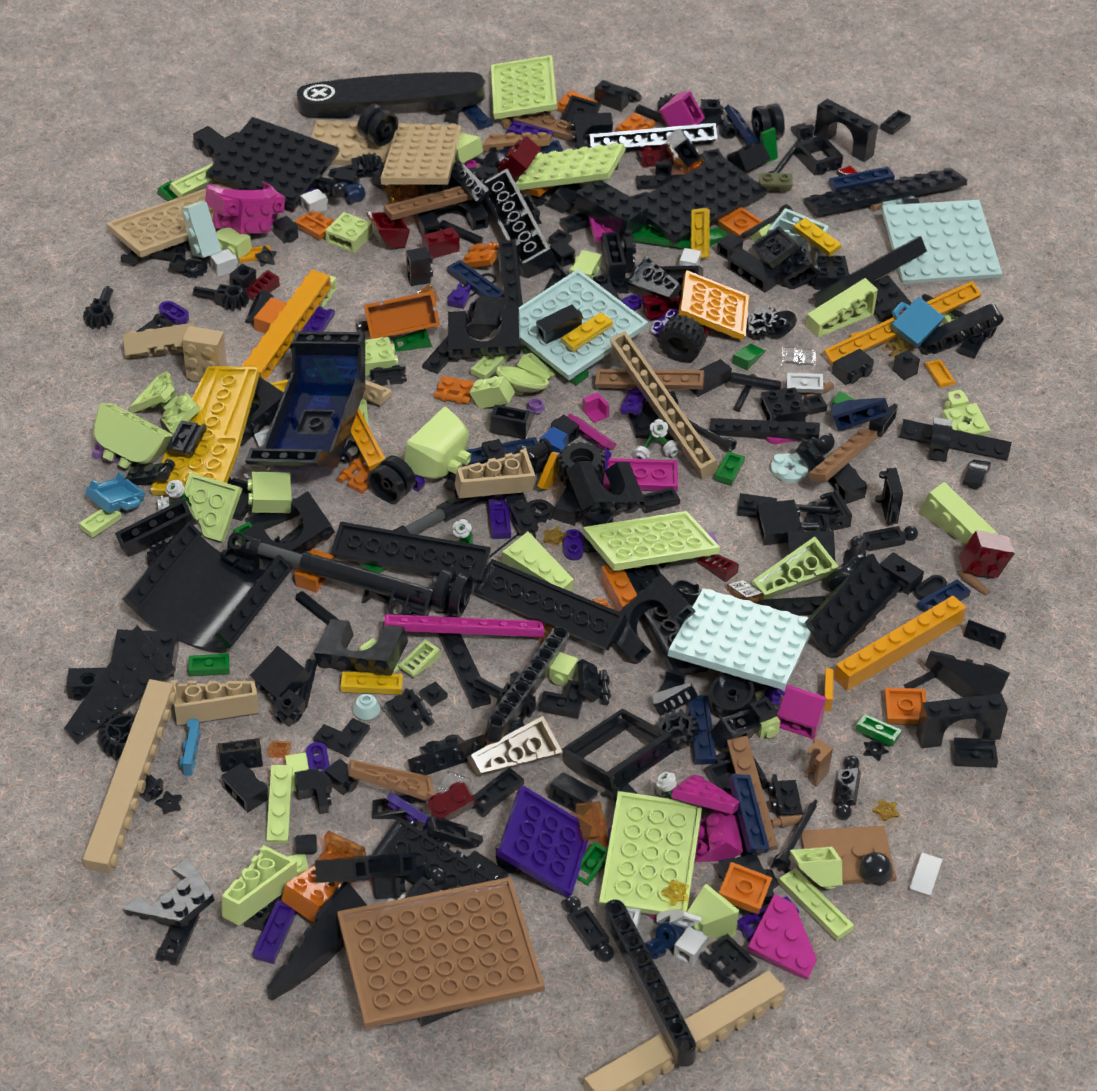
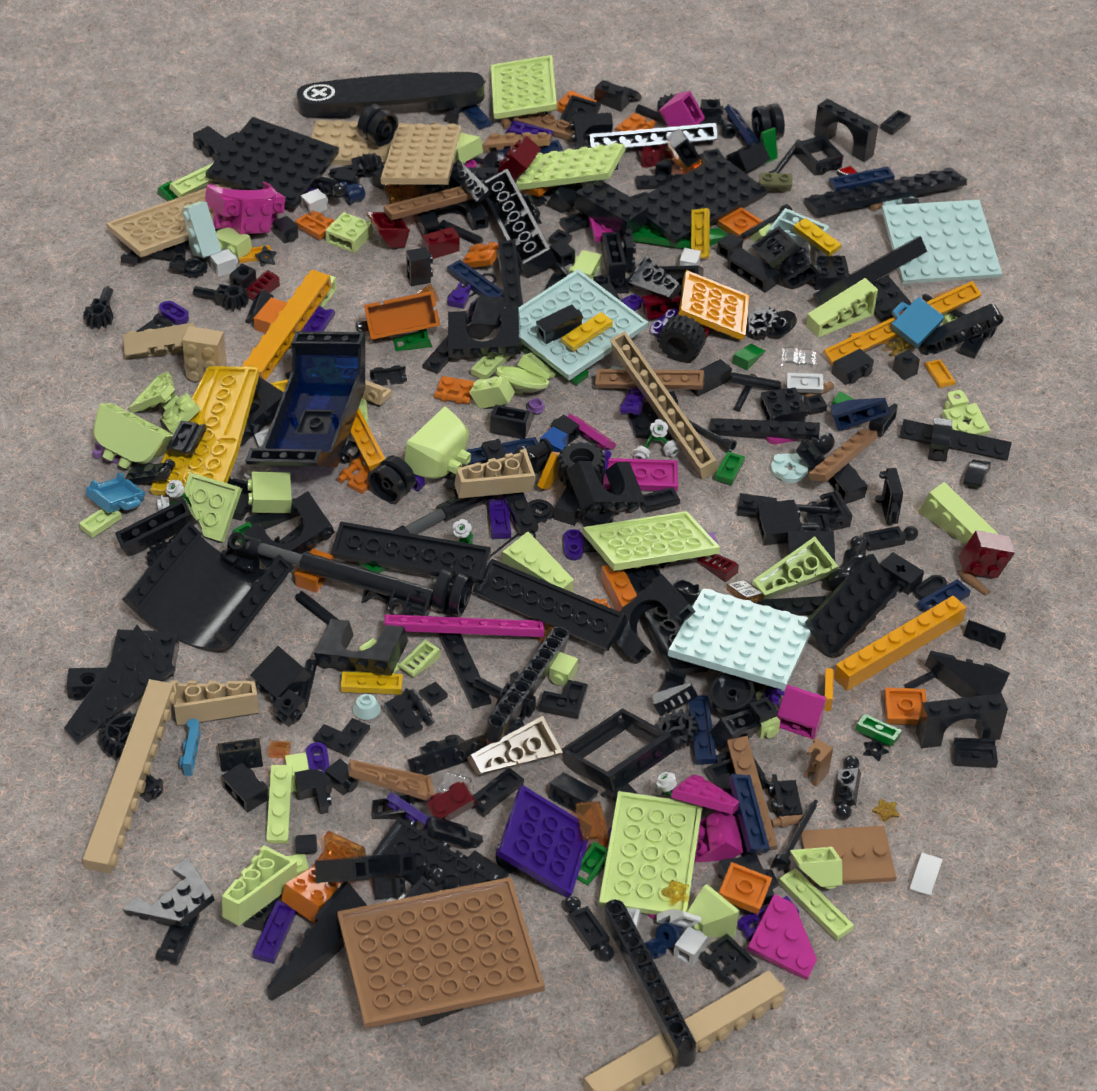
(168, 797): black plate -> none
(209, 664): green plate -> none
(379, 353): yellowish green brick -> none
(554, 536): clear yellow plate -> none
(589, 682): black plate -> none
(595, 407): dark pink panel -> none
(803, 131): black bracket -> none
(876, 868): black hair -> none

